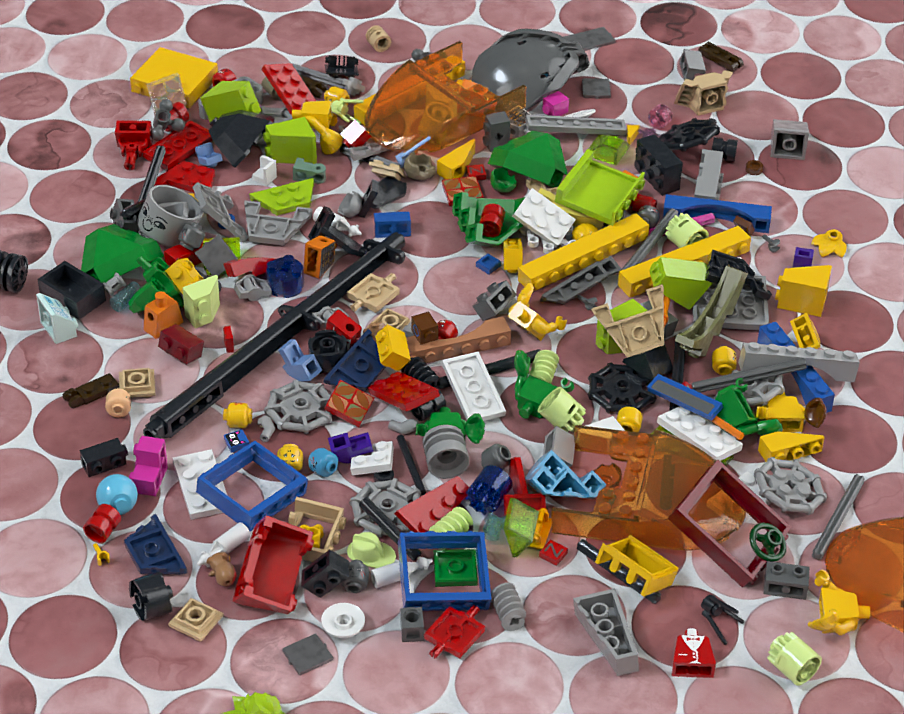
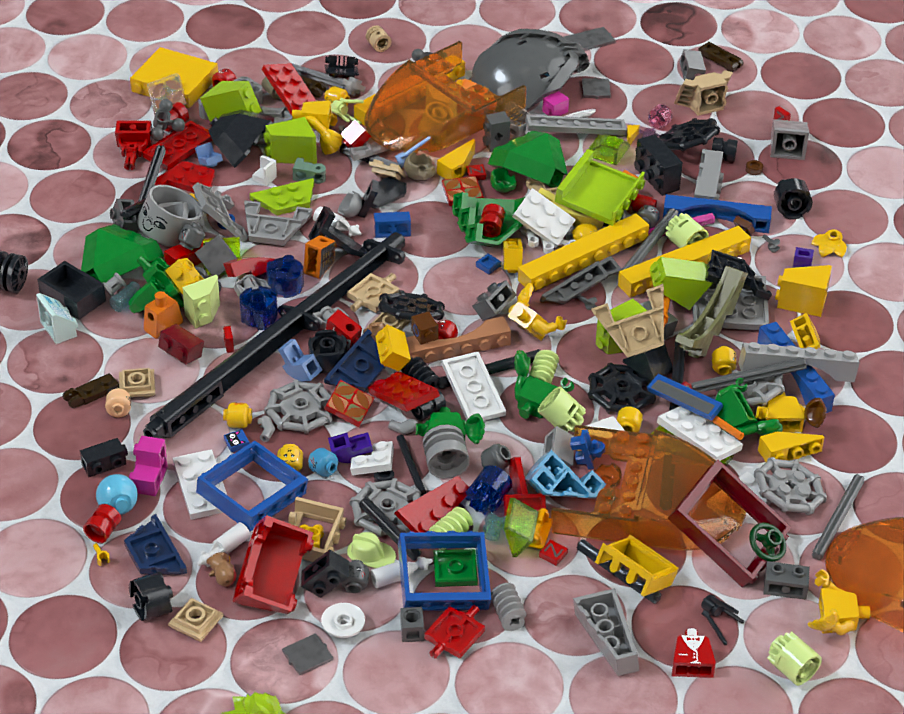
(258, 307): none -> clear blue brick
(404, 305): none -> black plate
(590, 449): none -> blue hips
(781, 114): none -> red tile
(792, 198): none -> black brick

